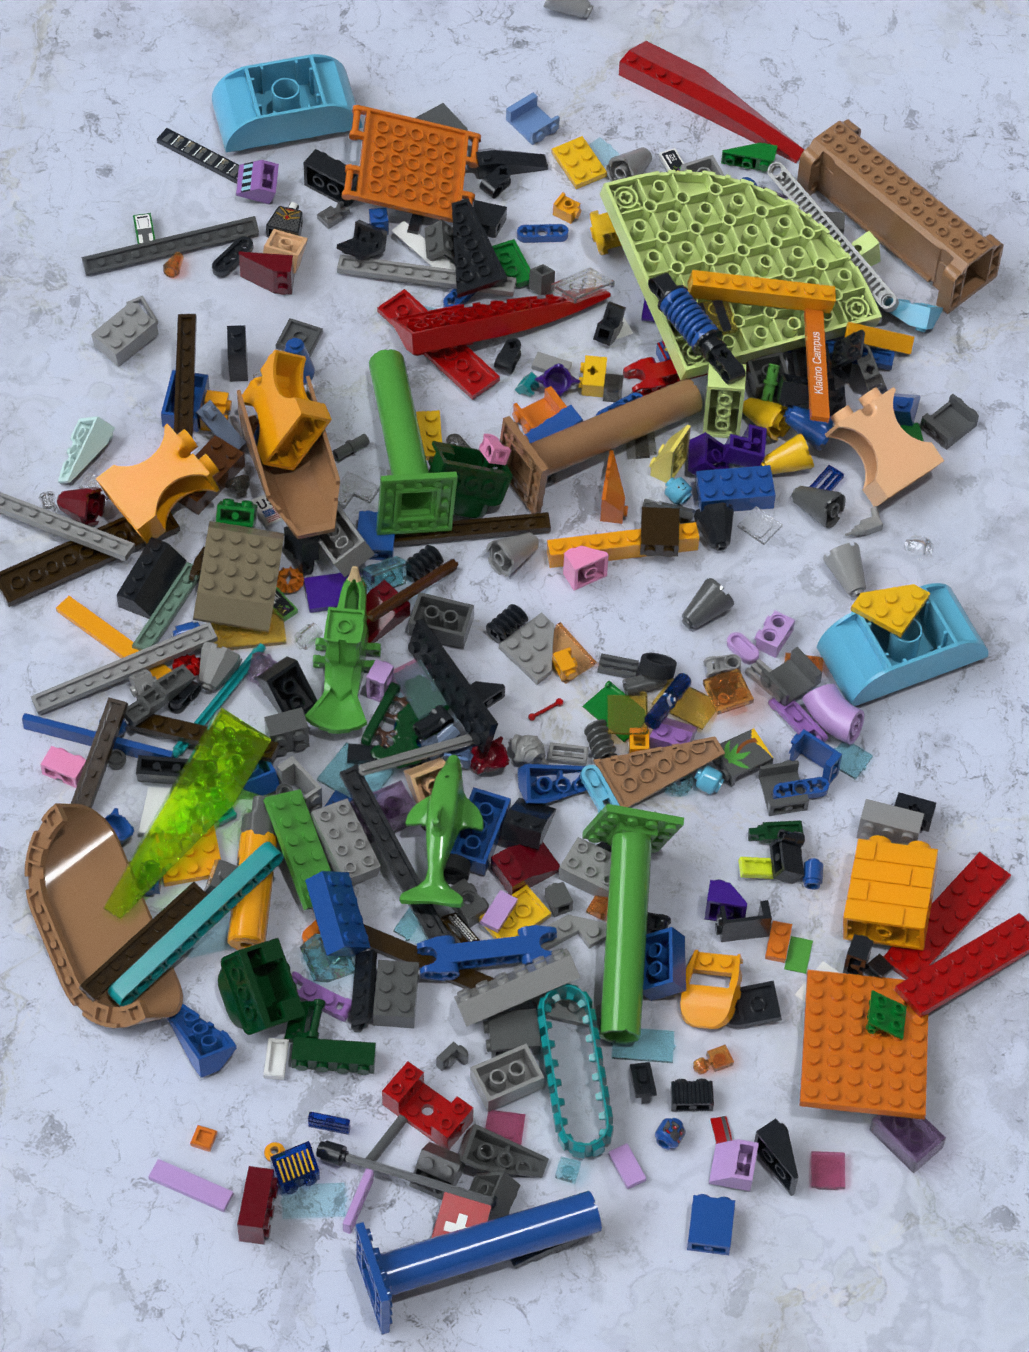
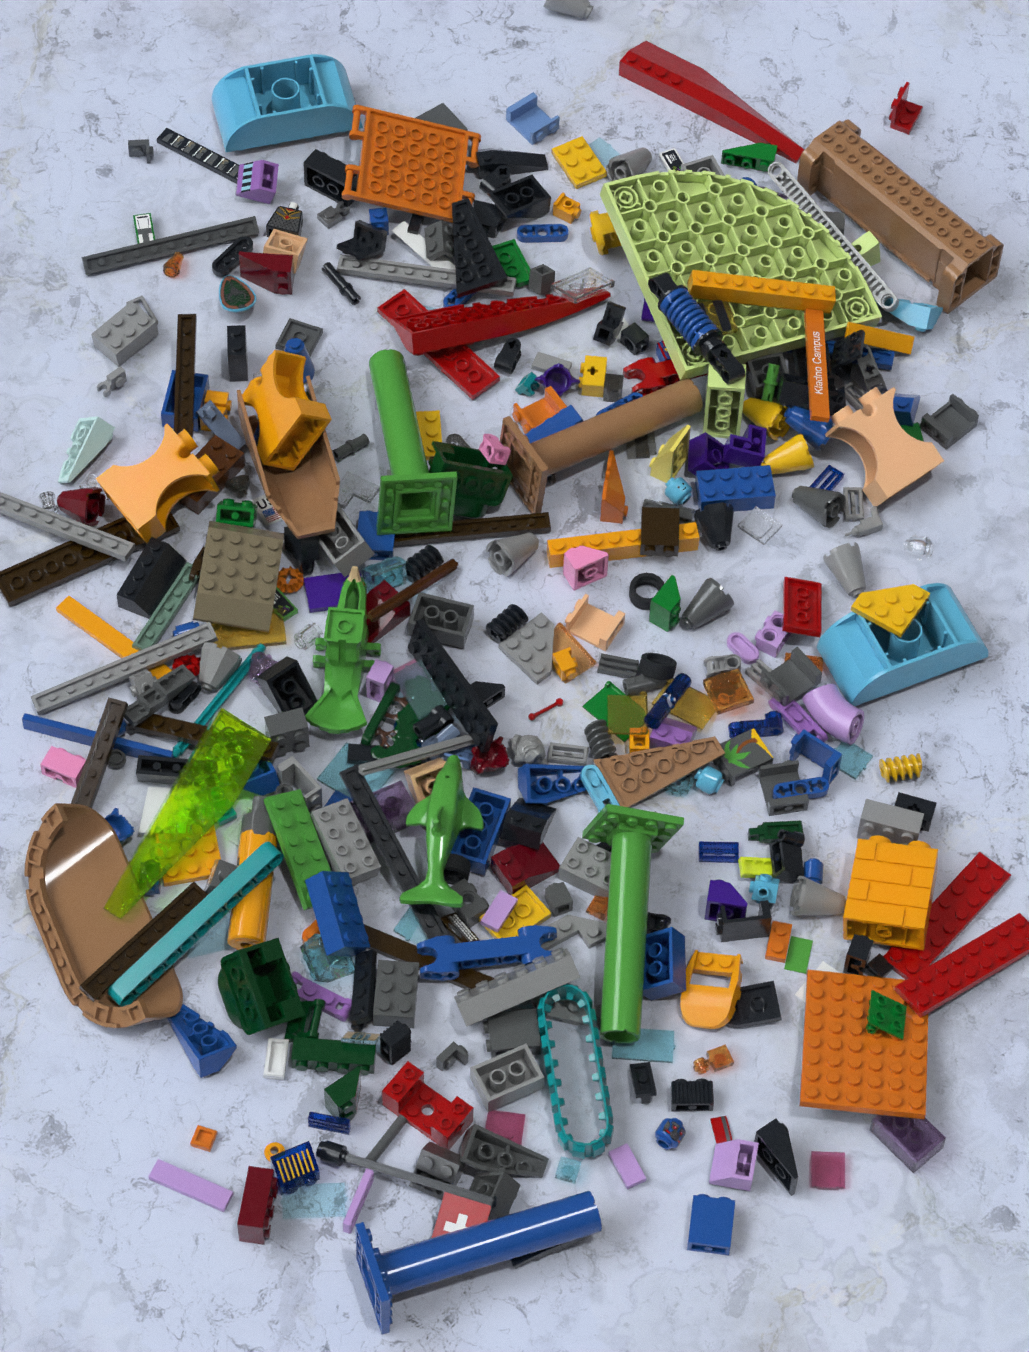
(114, 380): none -> light grey plate
(140, 148): none -> dark grey bracket
(235, 294): none -> shield
(343, 1095): none -> dark green slope
(344, 287): none -> black pin
(360, 1038): none -> clear light blue piece
(395, 1042): none -> black brick
(522, 198): none -> black slope
(594, 624): none -> light nougat panel
(634, 339): none -> black brick
(642, 579): none -> black tyre
(666, 606): none -> green slope
(718, 848): none -> clear blue tile
(764, 888): none -> medium azure brick
(770, 726): none -> clear blue beam
(802, 607): none -> red tile
(815, 899): none -> light grey cone
(853, 397): none -> light grey tile
(853, 516): none -> light grey tile
(900, 767): none -> yellow piece
(904, 112): none -> red bracket

